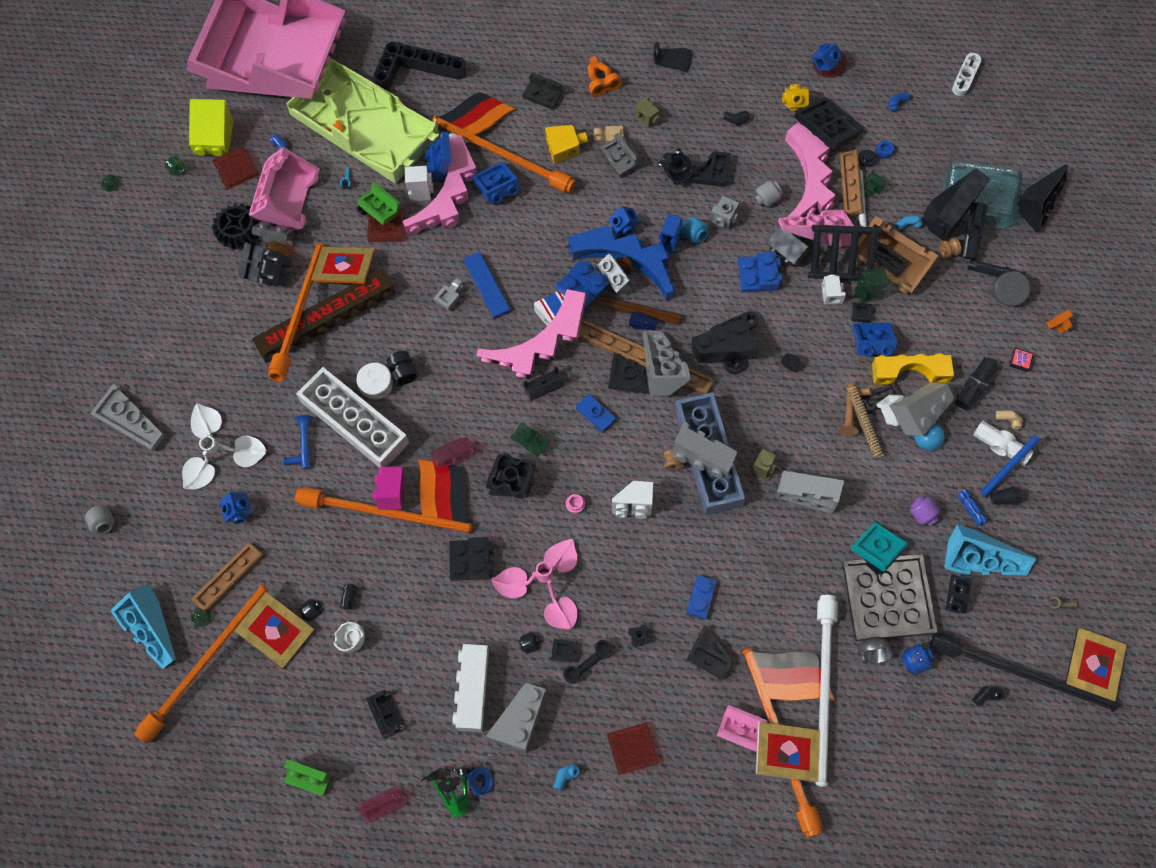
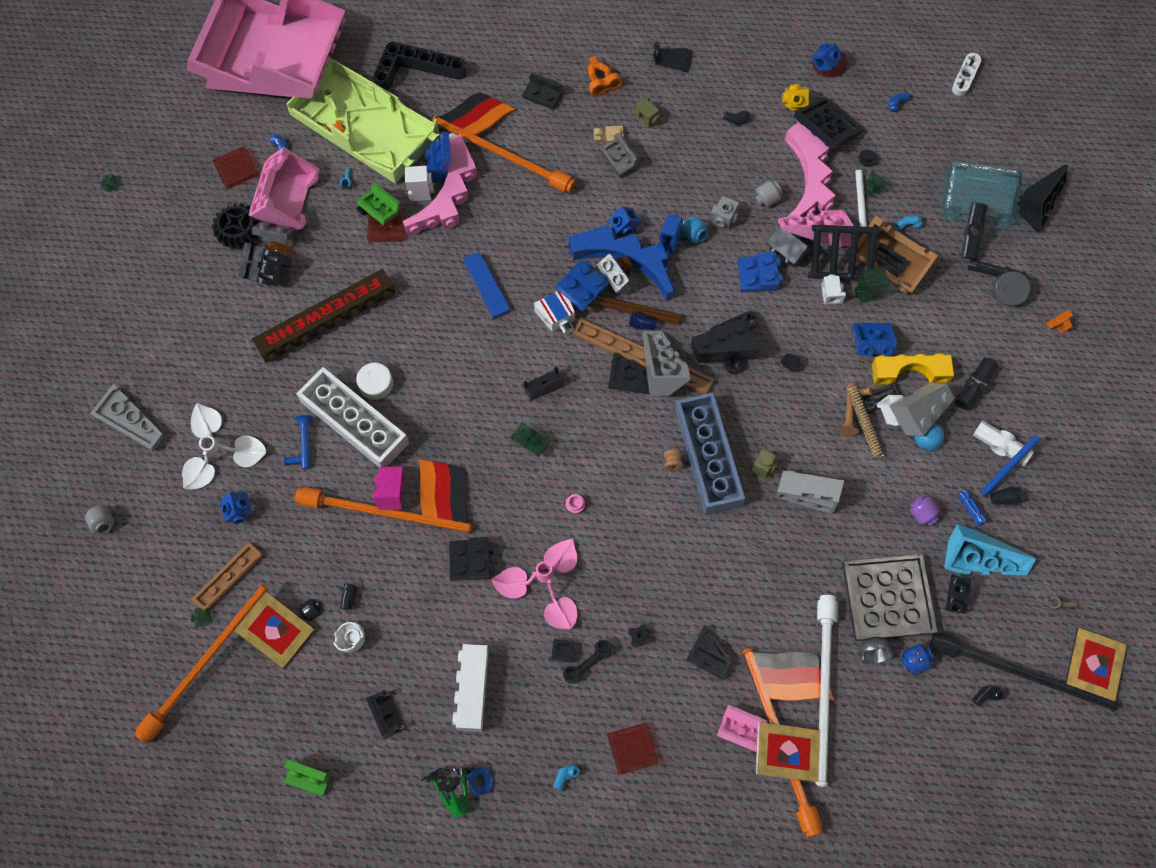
(144, 618): medium azure wedge -> none
(174, 166): clear green piece -> none
(210, 127): neon yellow slope -> none
(326, 265): flag -> none
(381, 804): clear pink hinge -> none
(401, 368): black wheel -> none
(448, 453): clear pink slope -> none
(449, 295): light grey plate -> none
(496, 183): blue plate -> none
(510, 477): black piece -> none
(519, 719): light grey wedge -> none
(523, 357): bright pink arch -> none
(529, 642): black piece -> none
(564, 142): yellow torso -> none
(595, 413): blue plate -> none
(634, 500): white slope -> none
(677, 166): black hair -> none
(701, 597): blue plate -> none
(703, 453): light grey wedge -> none
(714, 170): black wing -> none
(851, 183): medium nougat tile -> none
(861, 312): black tile -> none
(879, 546): teal tile -> none
(885, 149): blue tile -> none
(950, 248): medium nougat wheel -> none
(952, 205): black wedge -> none
(1011, 416): tan arm -> none
(1021, 360): tile -> none

